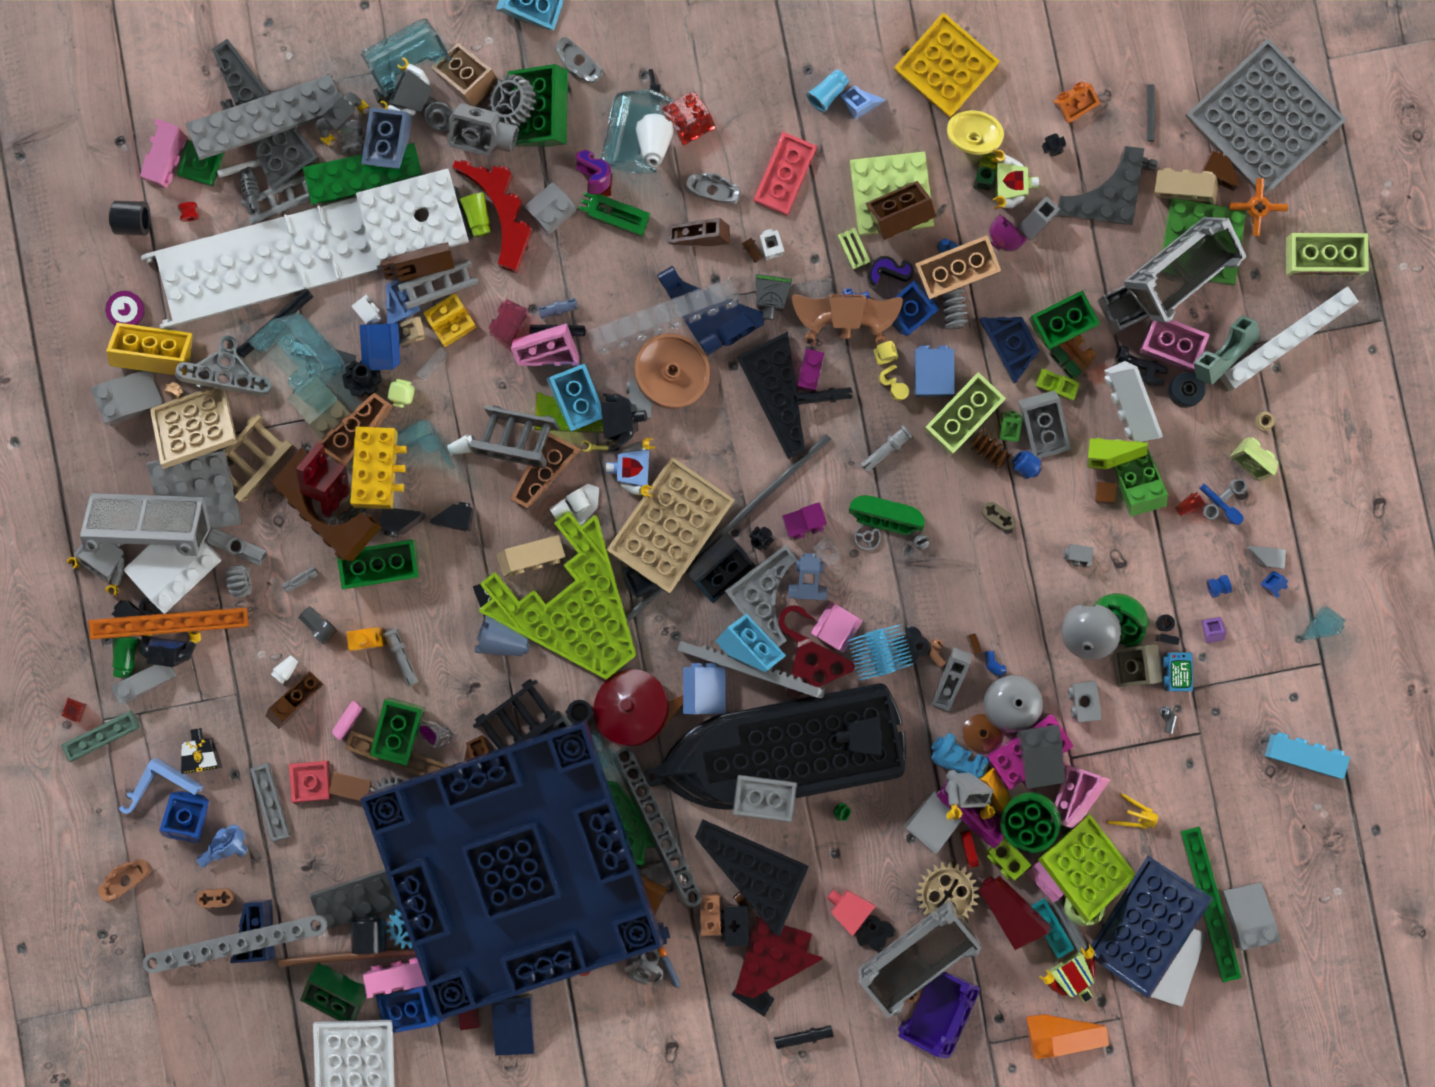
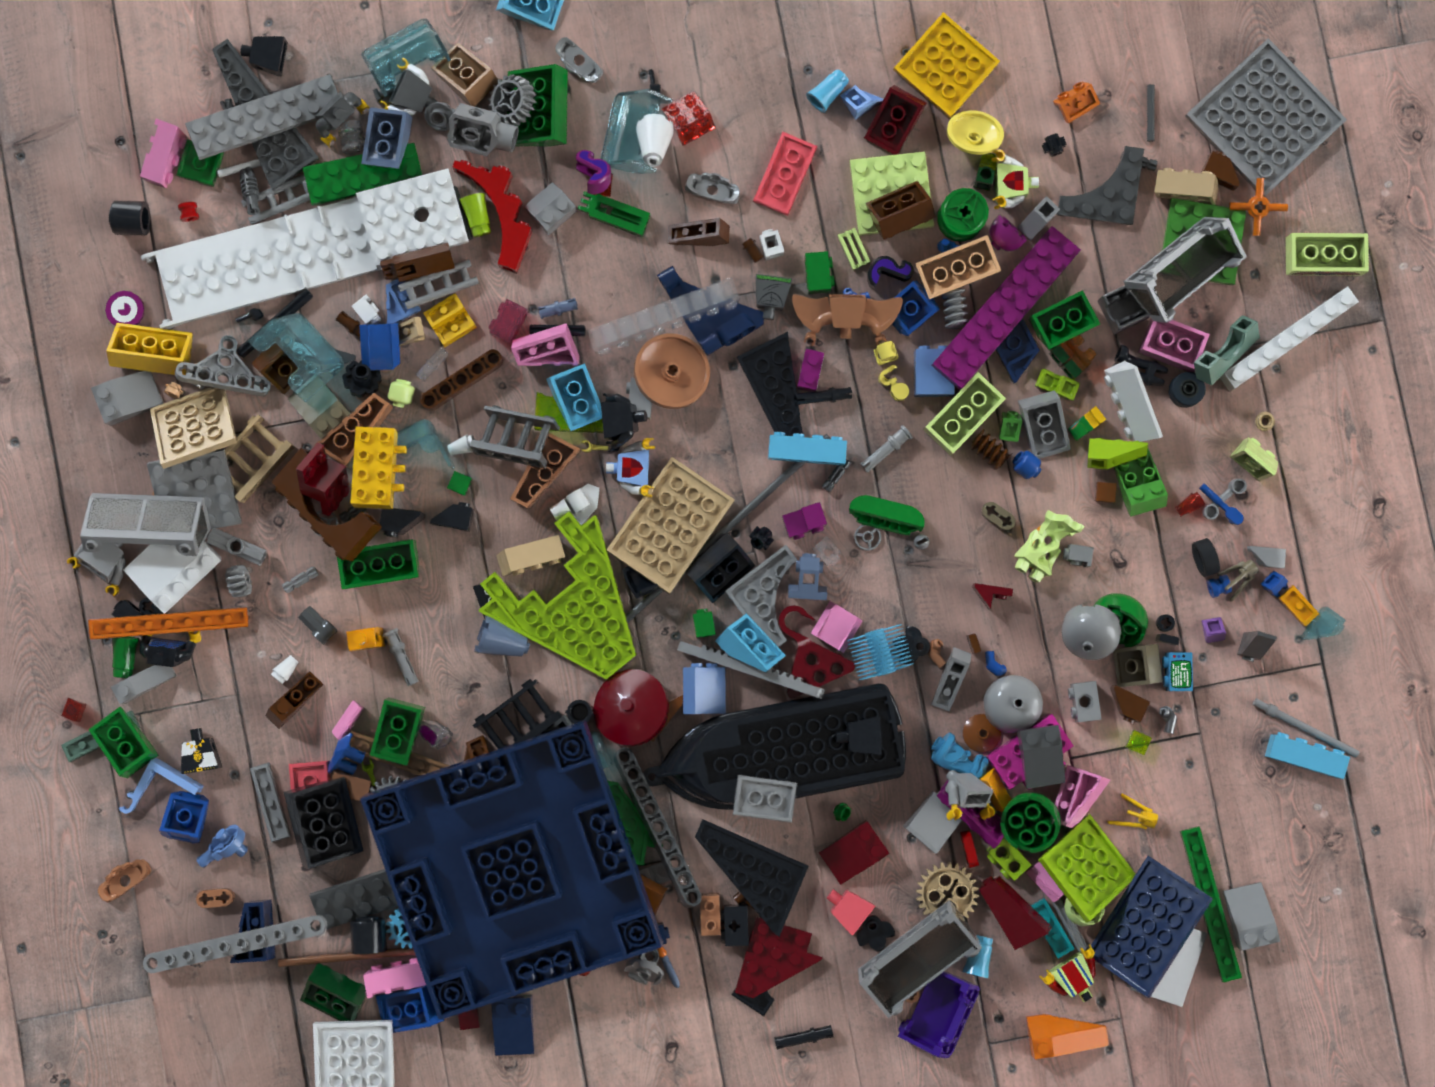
(123, 743): none -> green slope
(255, 313): none -> black hand
(266, 53): none -> black torso
(275, 367): none -> reddish brown slope
(323, 822): none -> black slope
(343, 750): none -> blue connector
(349, 323): none -> reddish brown pin
(369, 769): none -> lime hand
(451, 381): none -> reddish brown beam
(459, 483): none -> green tile
(704, 623): none -> green brick
(807, 450): none -> medium azure brick
(818, 272): none -> green brick
(835, 476): none -> dark grey axle
(854, 852): none -> dark red slope
(895, 120): none -> dark red slope
(974, 212): none -> green piece
(980, 963): none -> medium azure plant
(986, 593): none -> dark red slope
(1006, 307): none -> magenta plate
(1033, 552): none -> yellowish green hips
(1086, 423): none -> leg
(1129, 704): none -> reddish brown slope
(1138, 742): none -> clear neon green plate
(1205, 557): none -> black tyre
(1246, 571): none -> dark tan plant
(1255, 645): none -> dark grey slope
(1272, 711): none -> light grey bar
(1298, 605): none -> light orange plate

